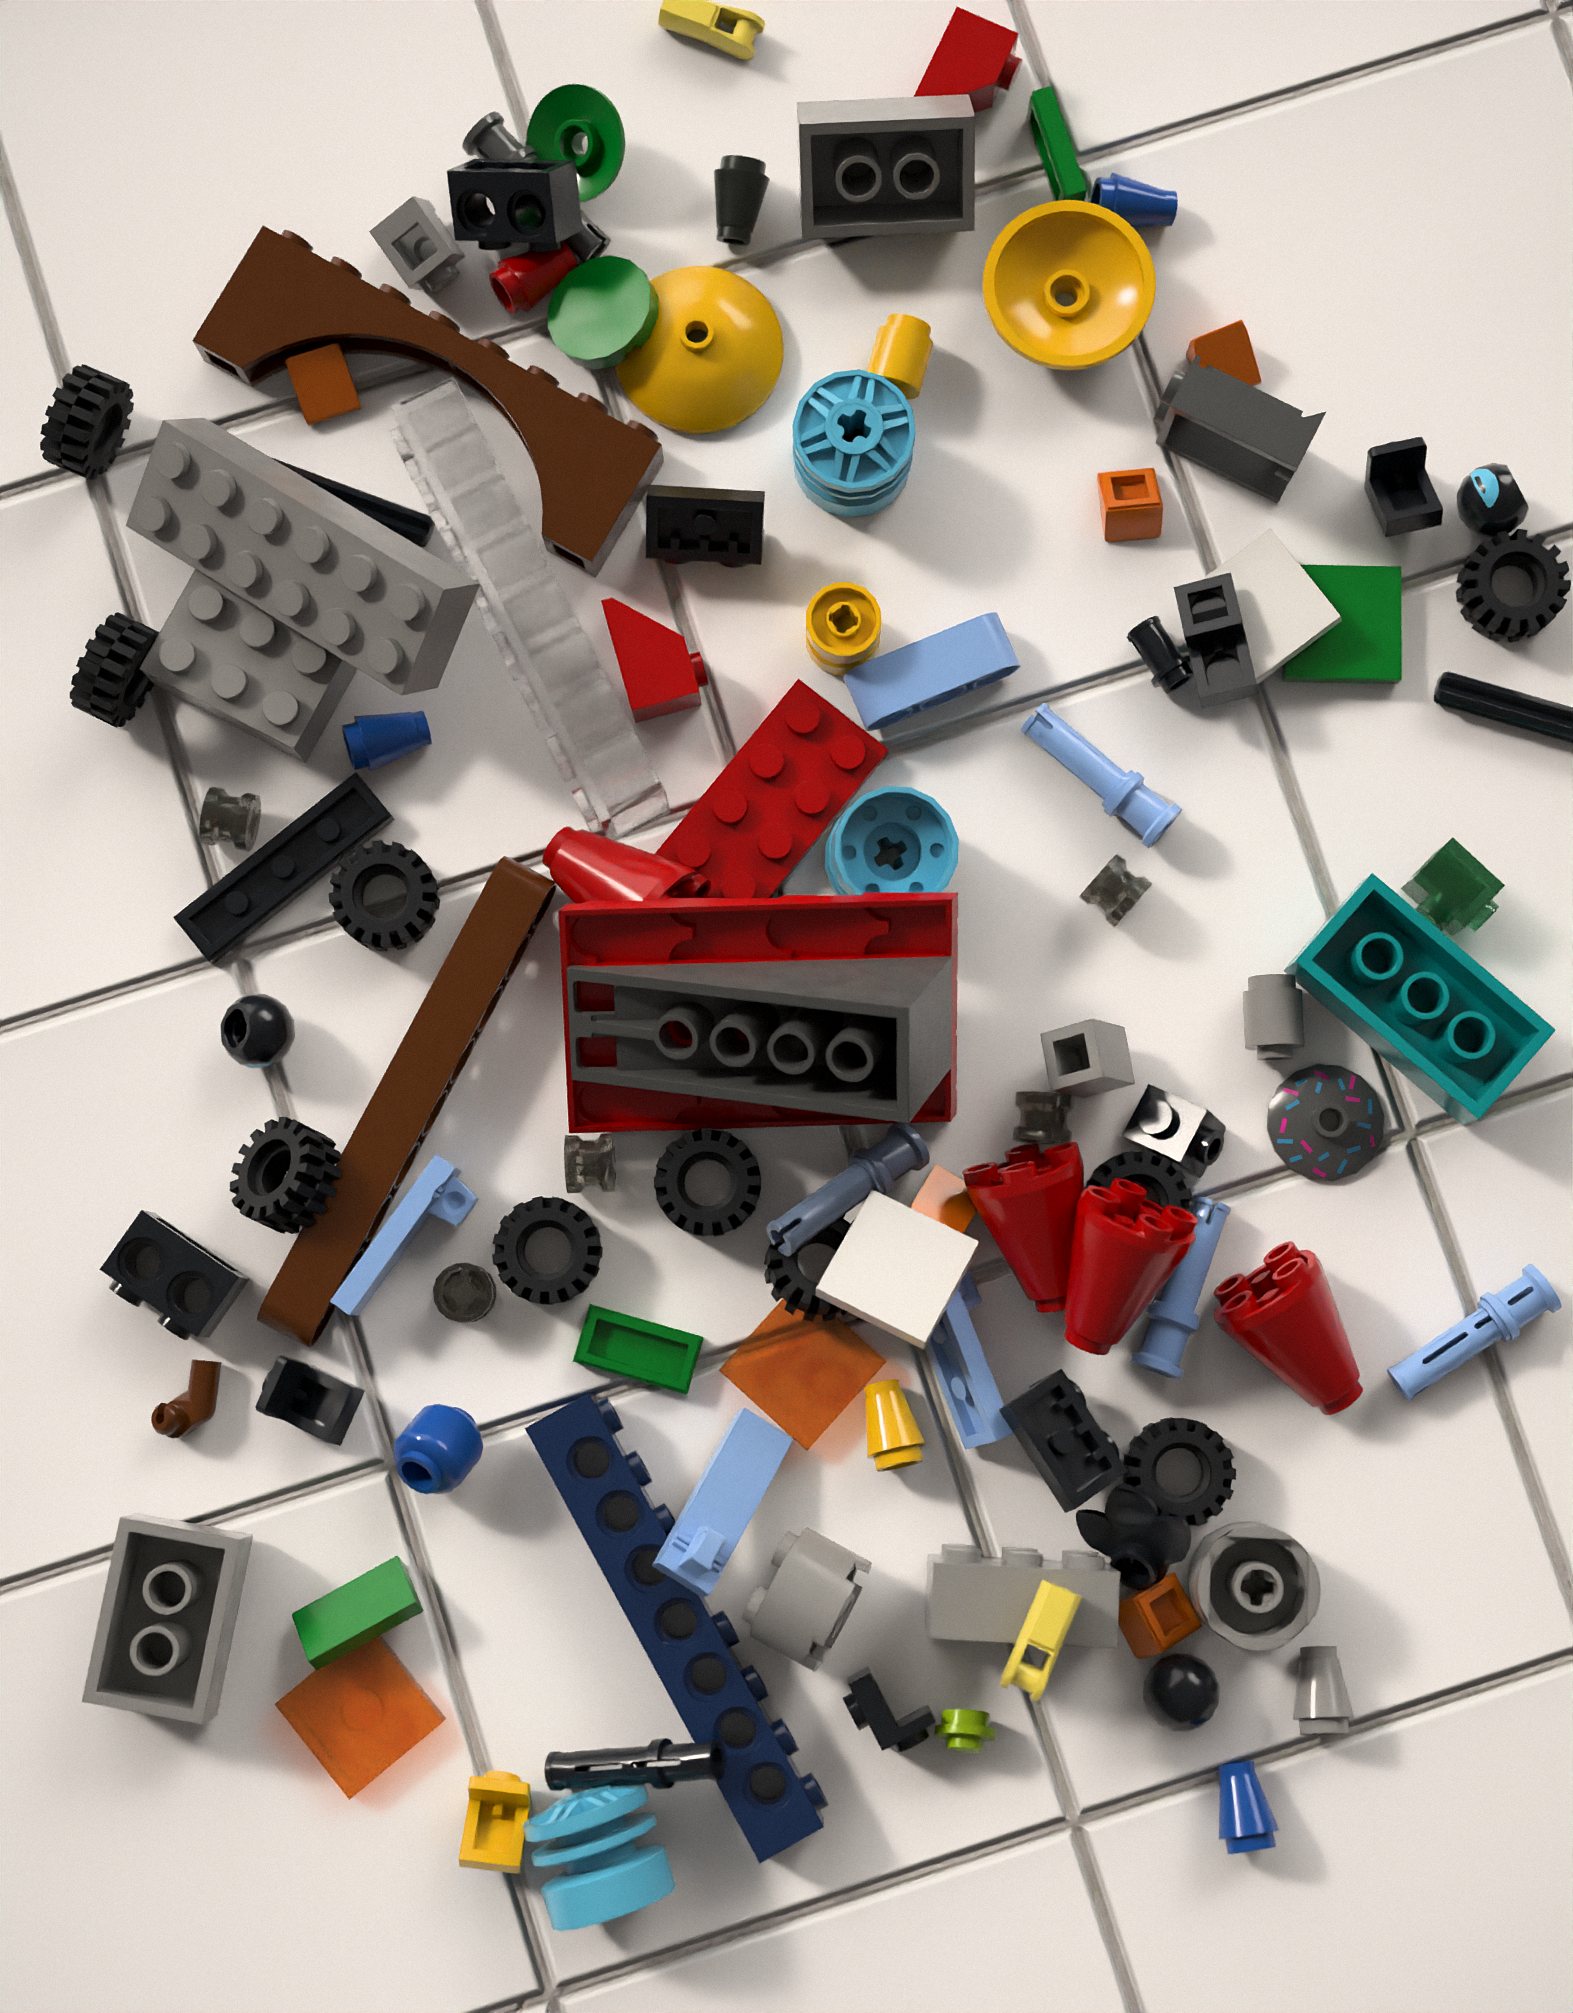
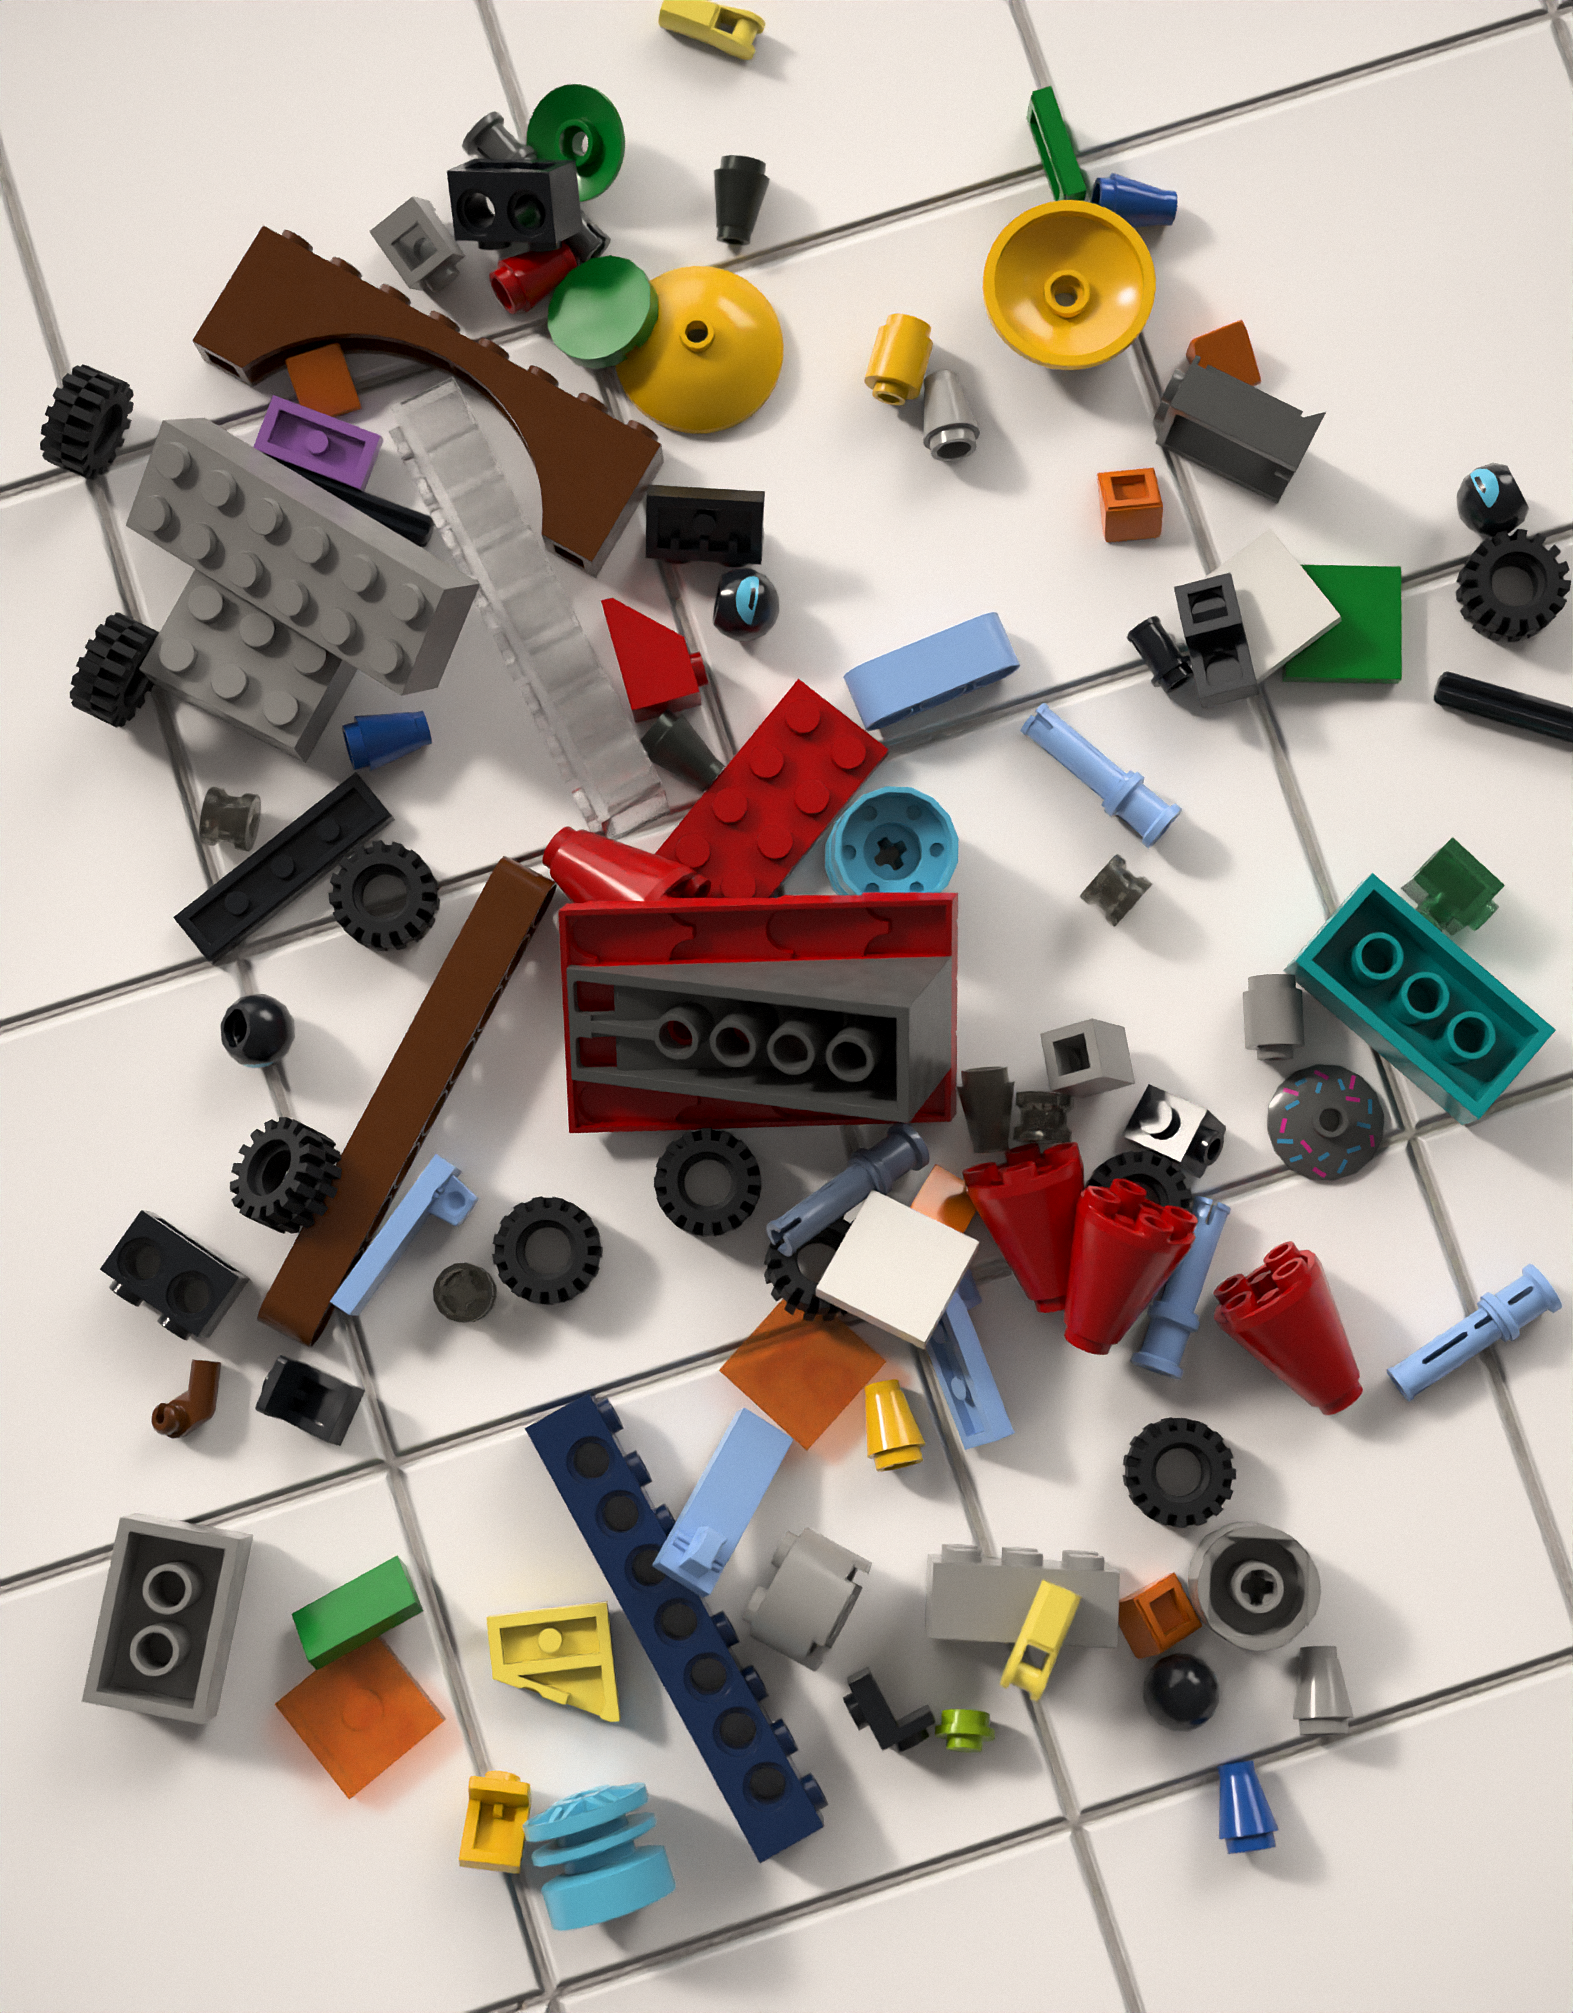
(318, 443): none -> medium lavender plate
(438, 1449): blue head -> none
(558, 1654): none -> light yellow wing
(590, 1163): clear smoke wheel -> none
(638, 1349): green tile -> none
(680, 750): none -> pearl dark grey cone
(697, 1762): black pin -> none
(745, 605): none -> black piece
(842, 627): yellow wheel -> none
(857, 475): medium azure wheel -> none
(886, 166): light grey brick -> none
(948, 420): none -> light grey cone
(972, 60): red slope -> none
(987, 1106): none -> clear smoke cone
(1064, 1440): black bracket -> none
(1135, 1536): black plate -> none
(1401, 487): black bracket -> none

